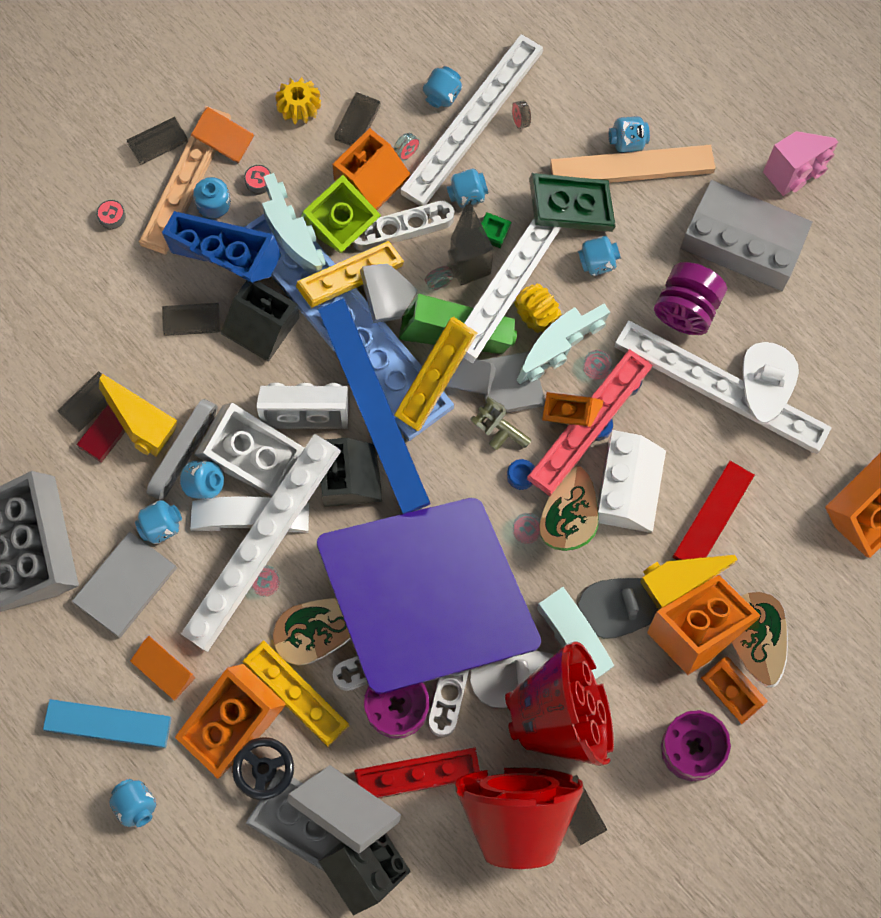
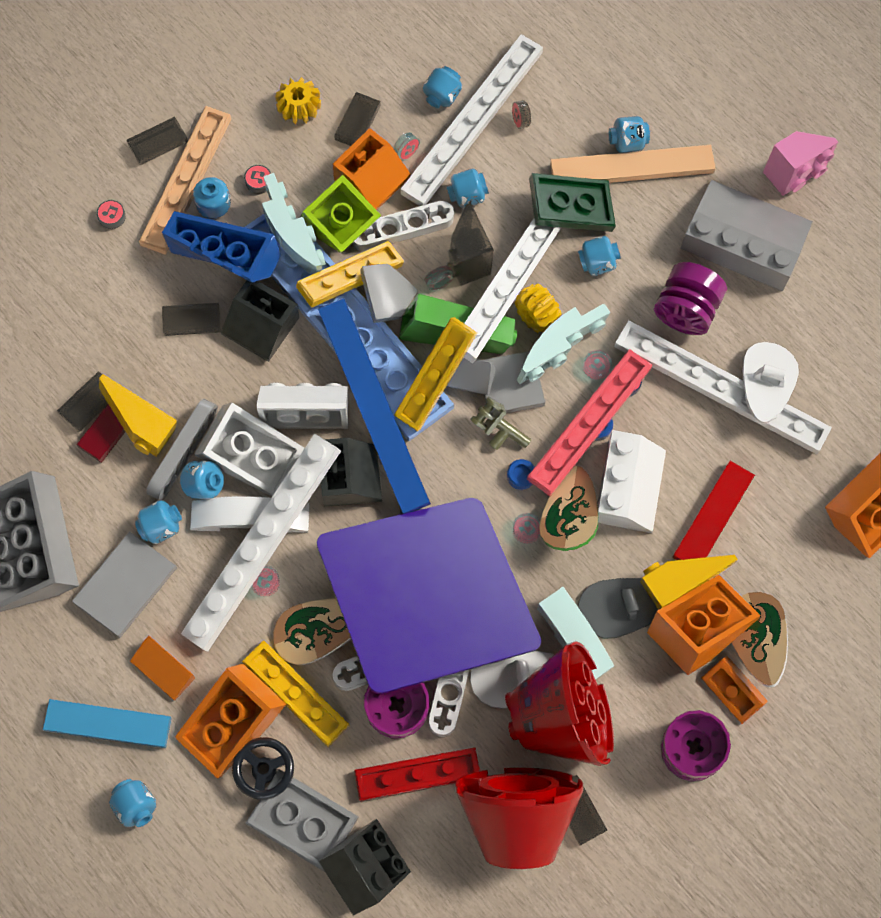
(222, 134): orange slope -> none
(344, 808): light grey tile -> none
(495, 229): green tile -> none
(571, 409): orange slope -> none

